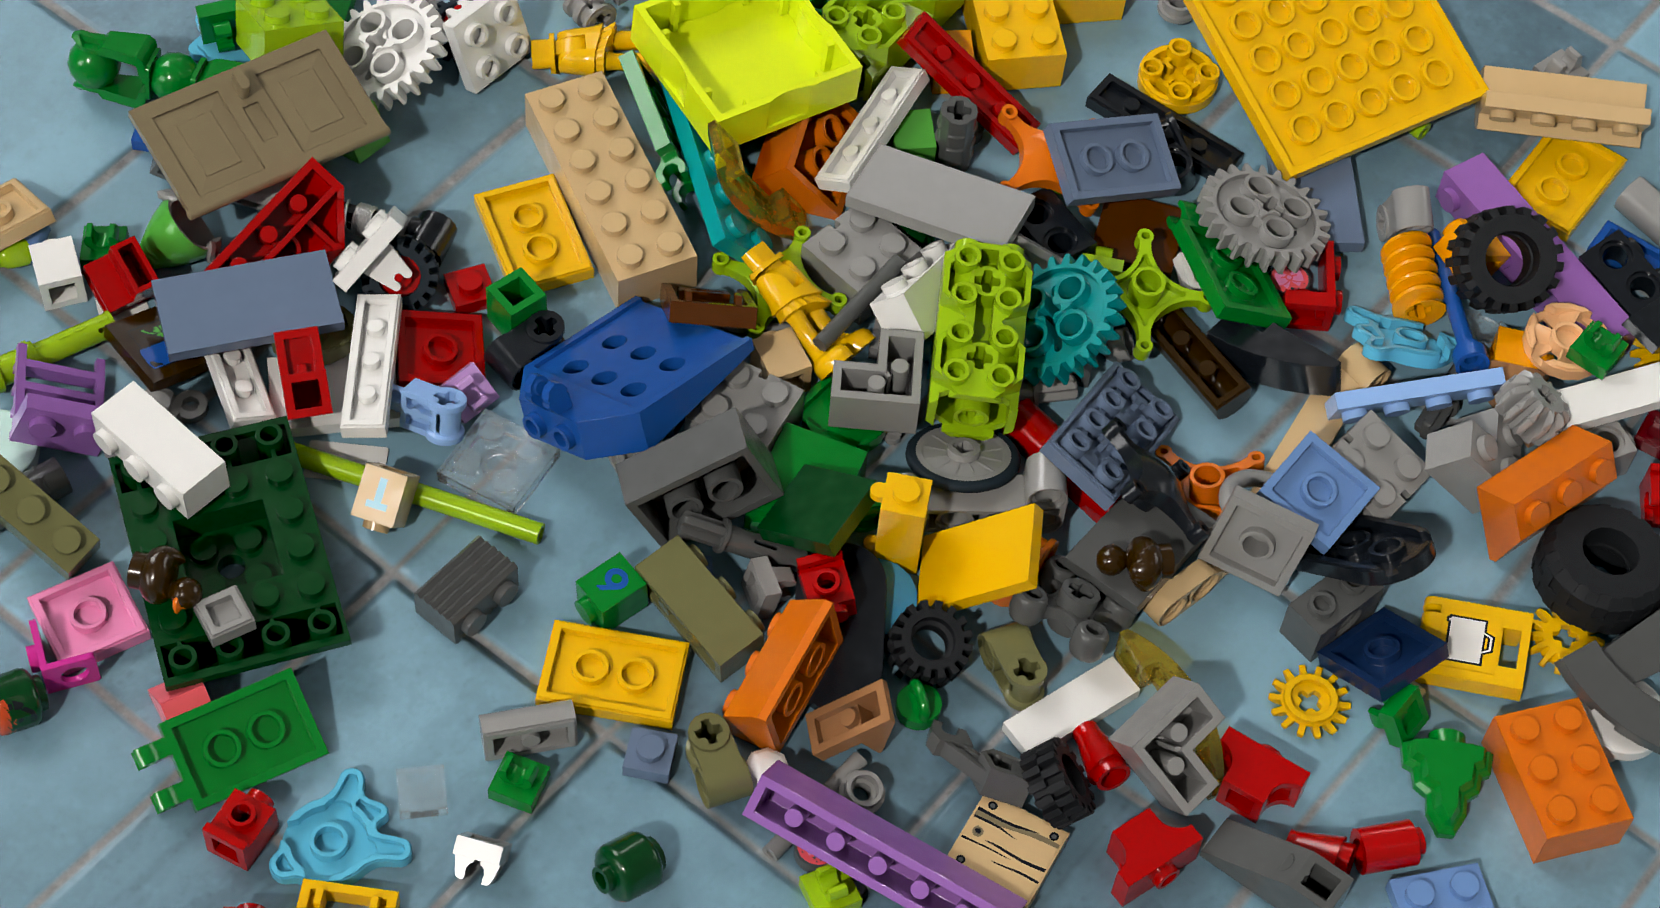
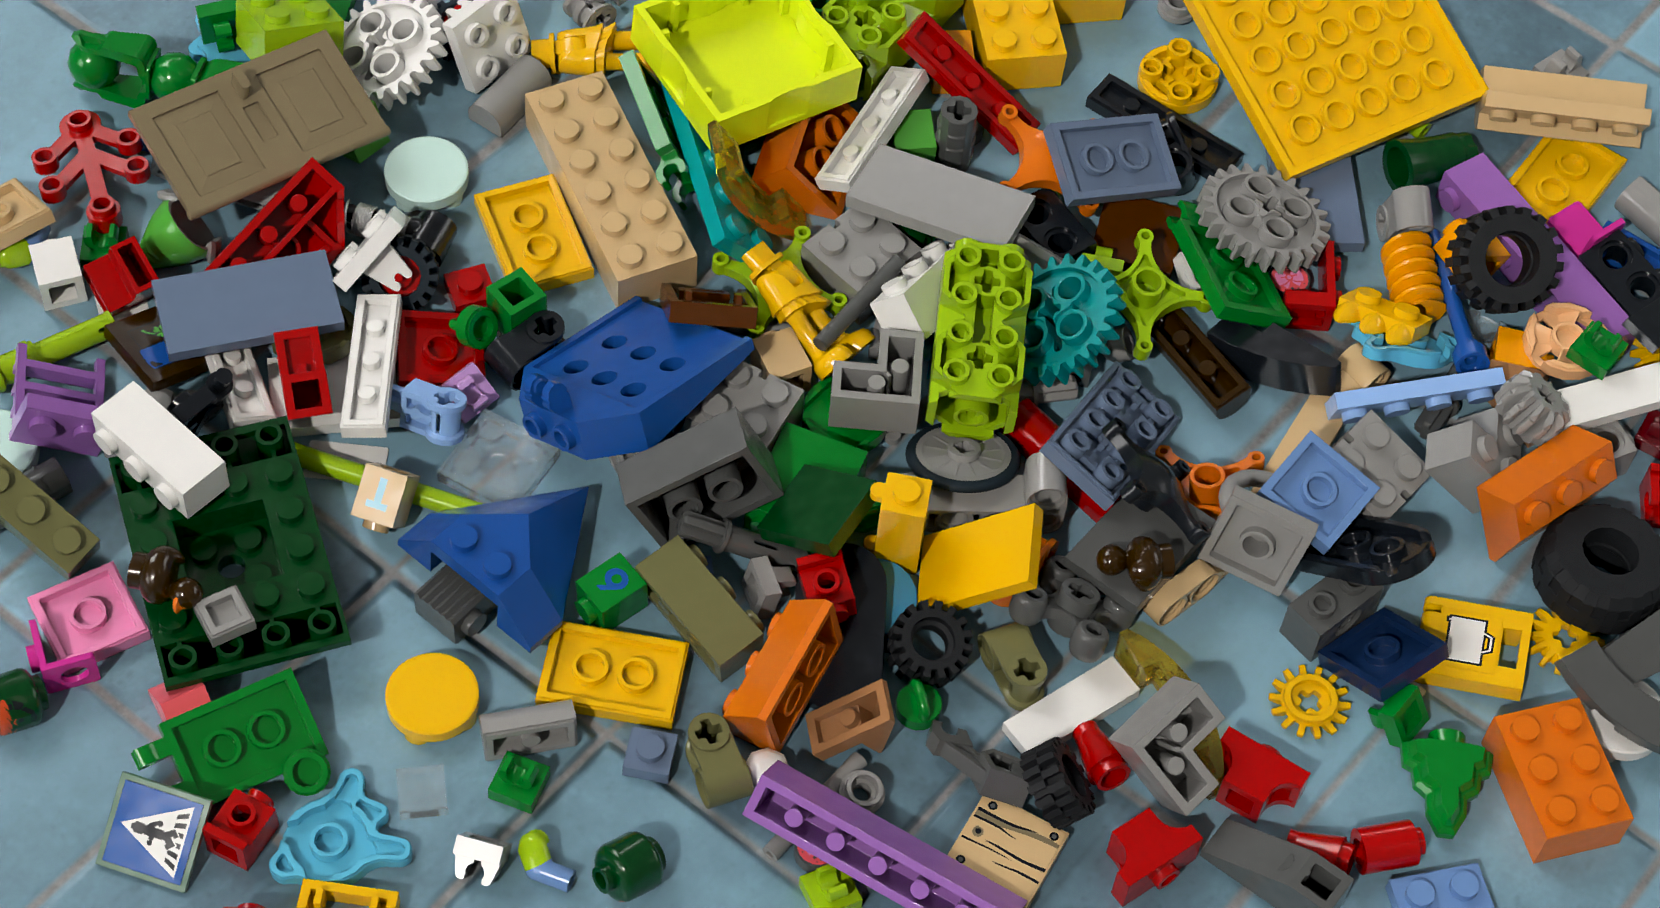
(82, 131): none -> red plant
(154, 832): none -> piece
(205, 403): none -> black plate
(306, 771): none -> green tile
(426, 174): none -> light aqua tile
(432, 698): none -> yellow tile
(475, 326): none -> green tile
(504, 100): none -> light grey brick
(512, 553): none -> blue wedge
(539, 864): none -> arm
(1378, 315): none -> yellow plate
(1425, 158): none -> dark green plant
(1580, 229): none -> dark pink bracket

